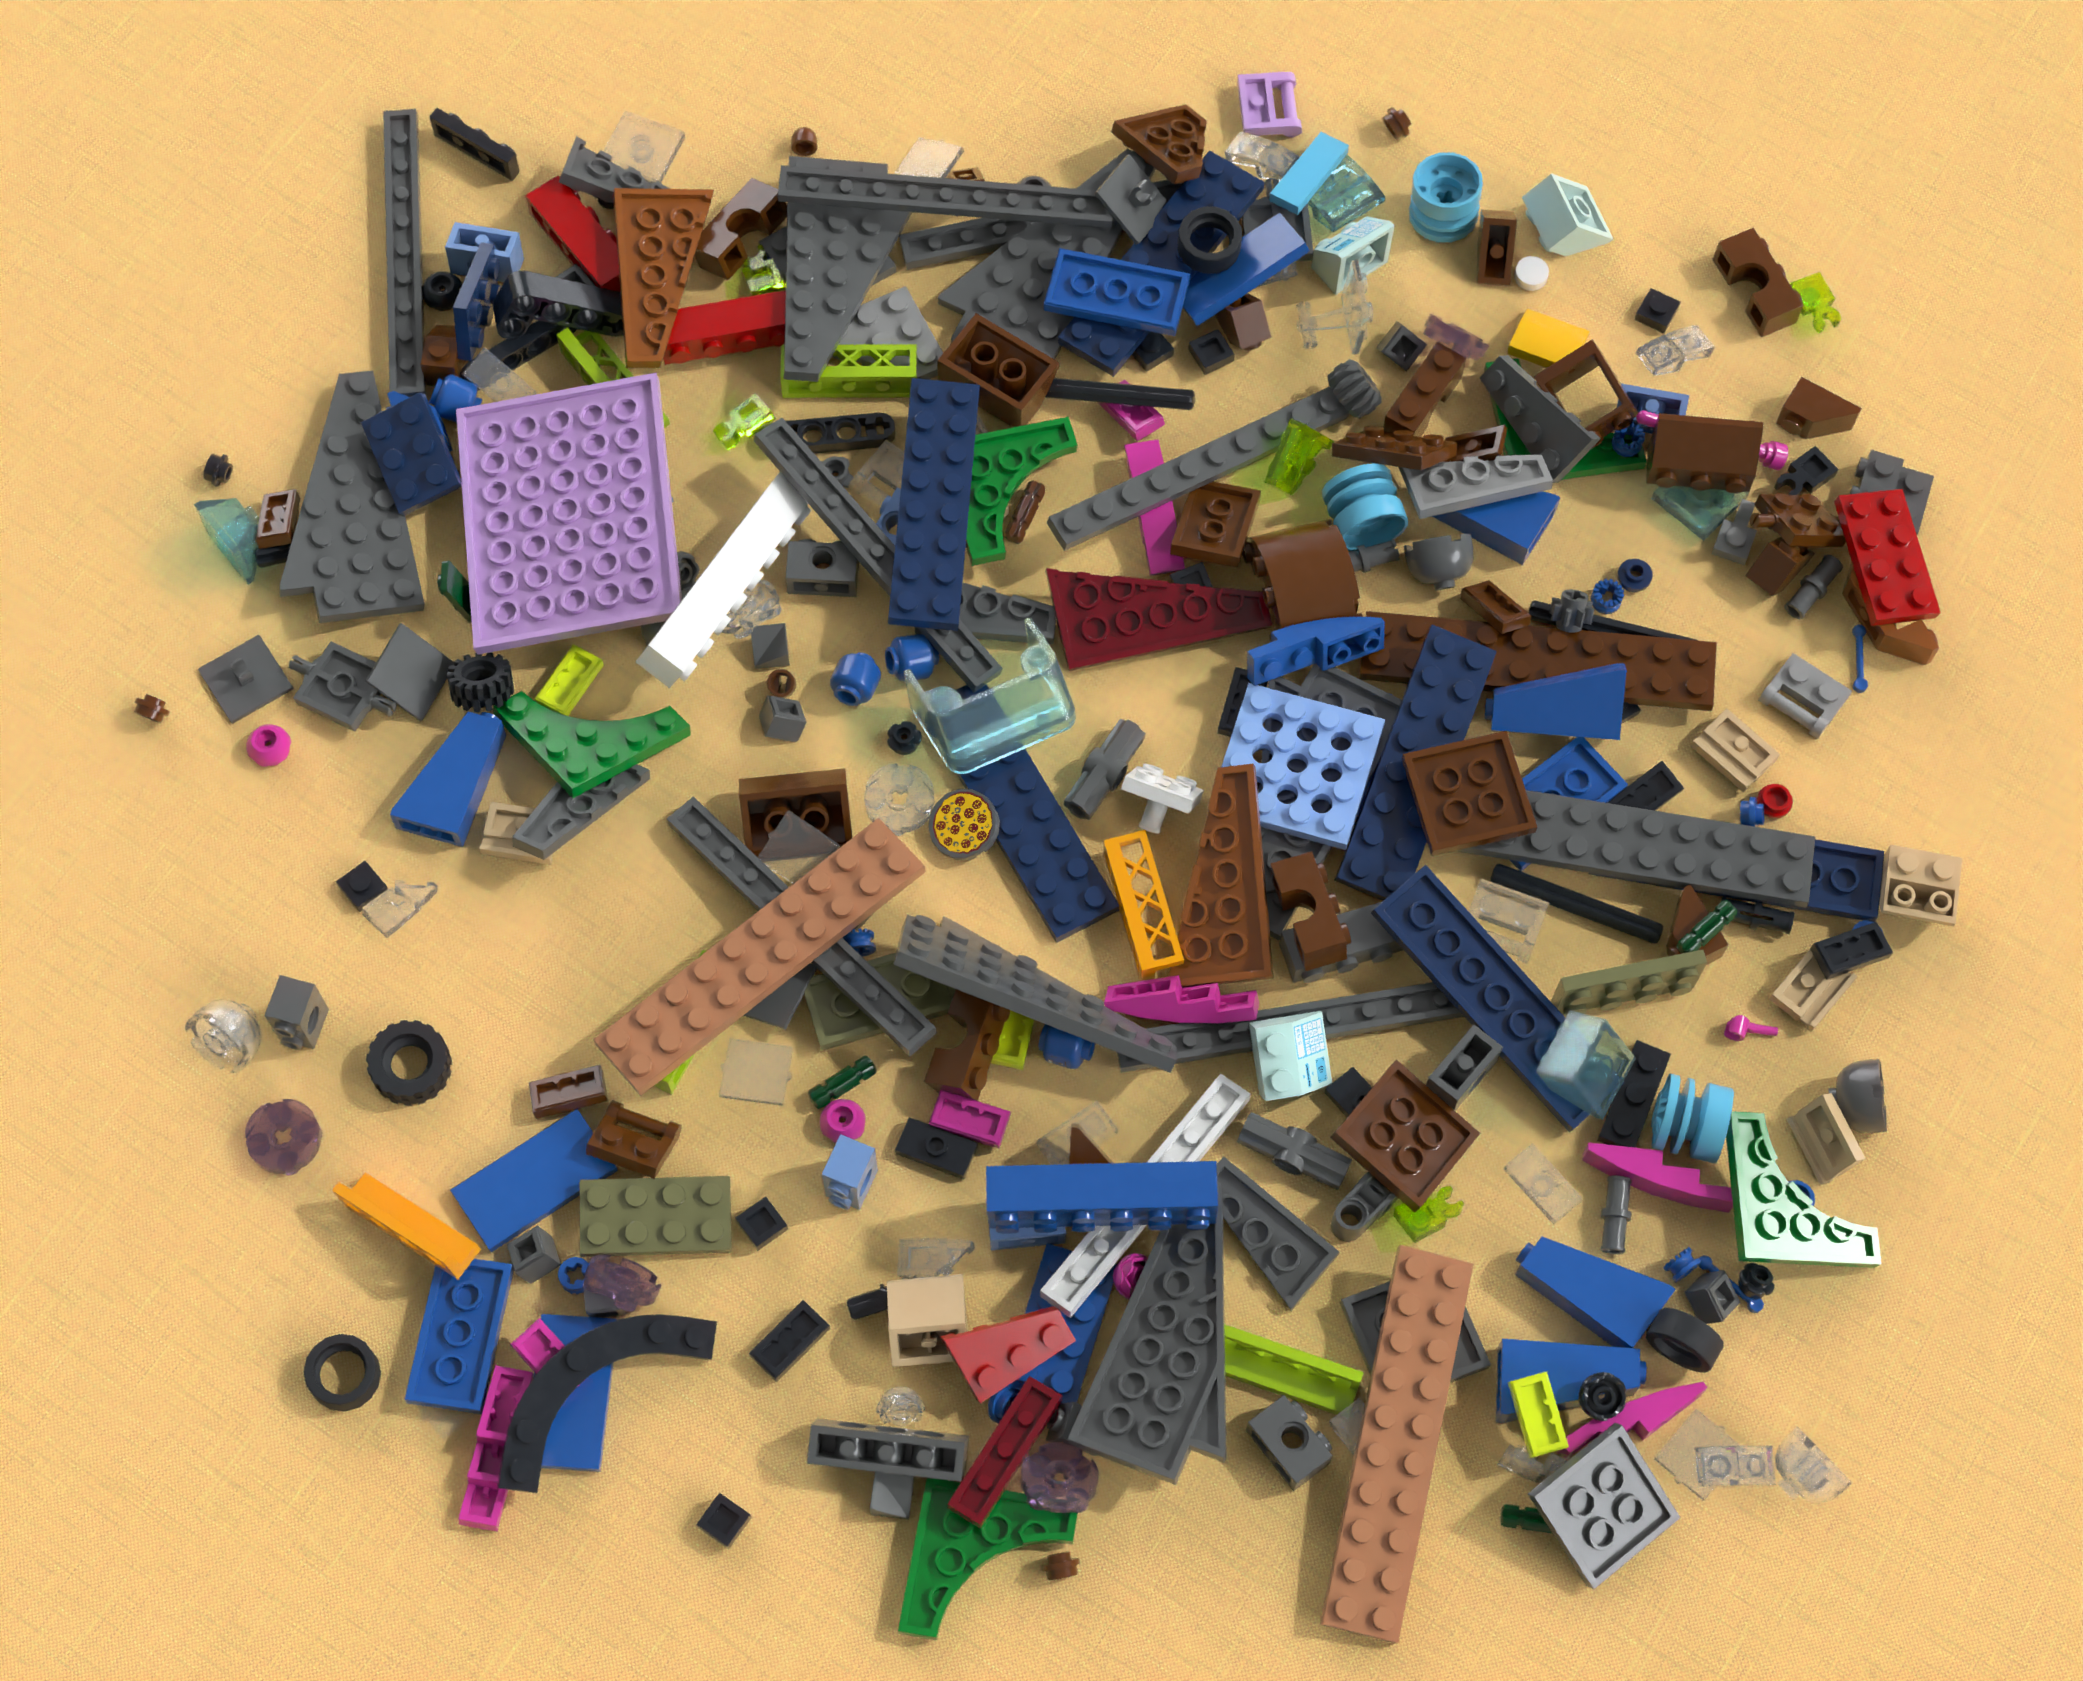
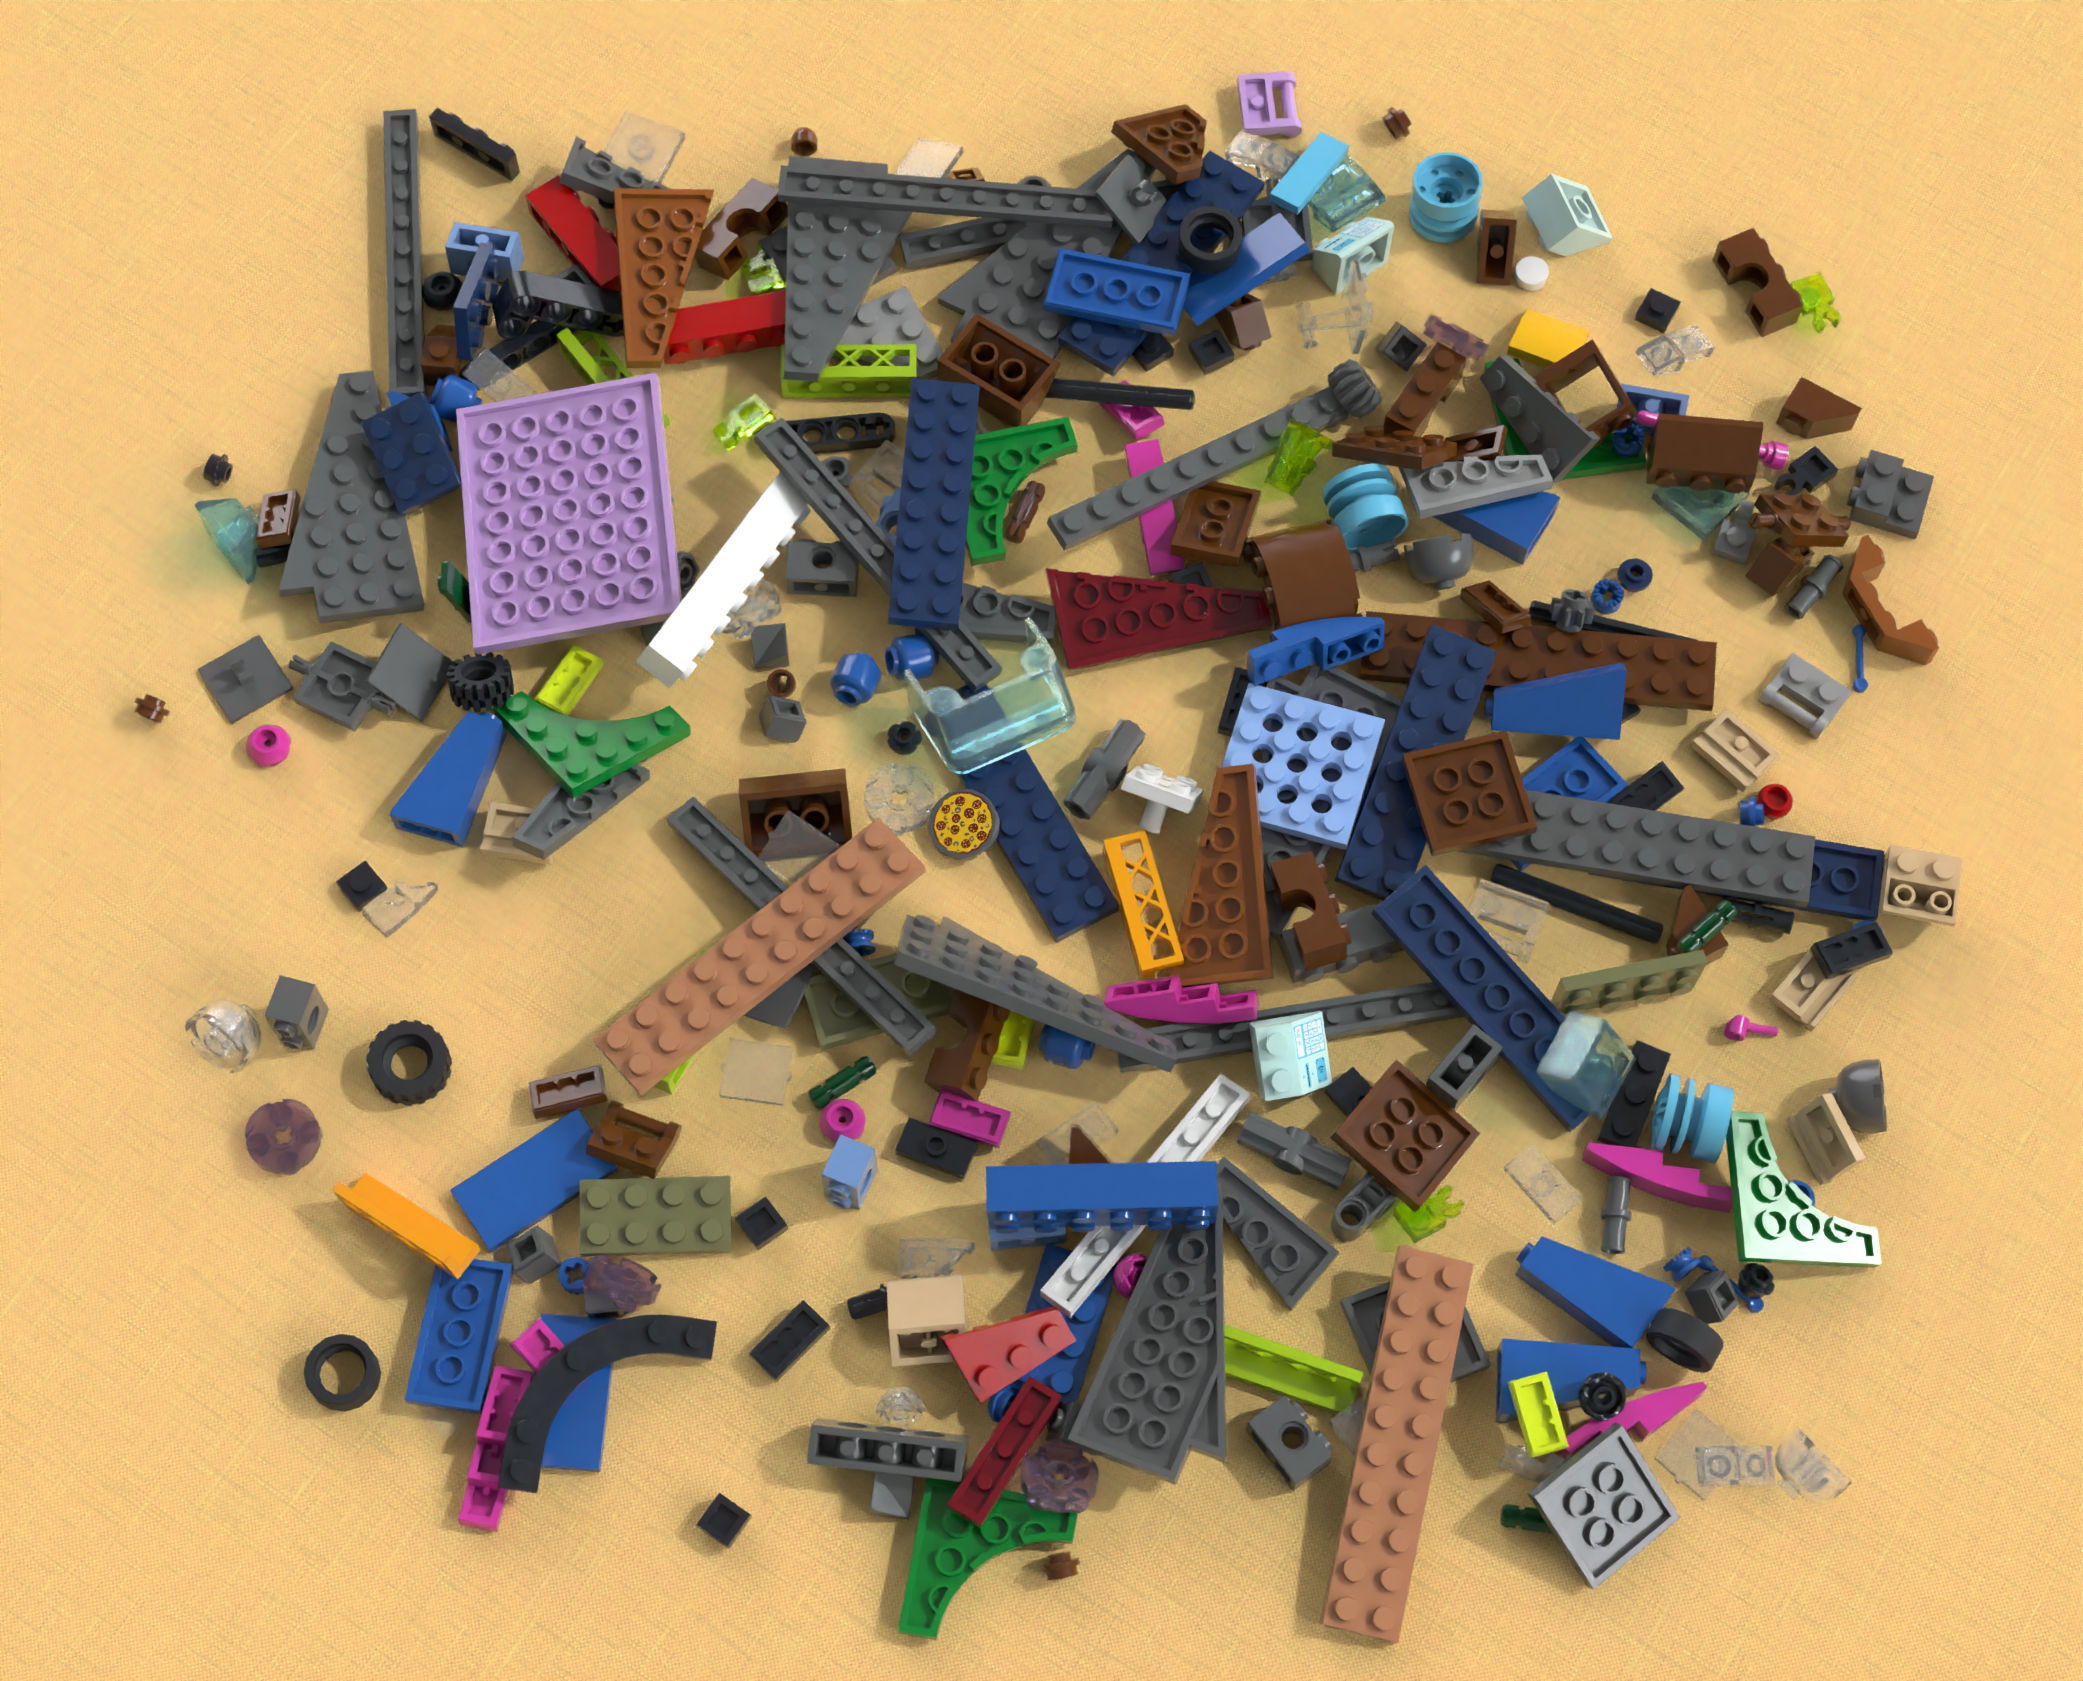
(1887, 557): red plate -> none

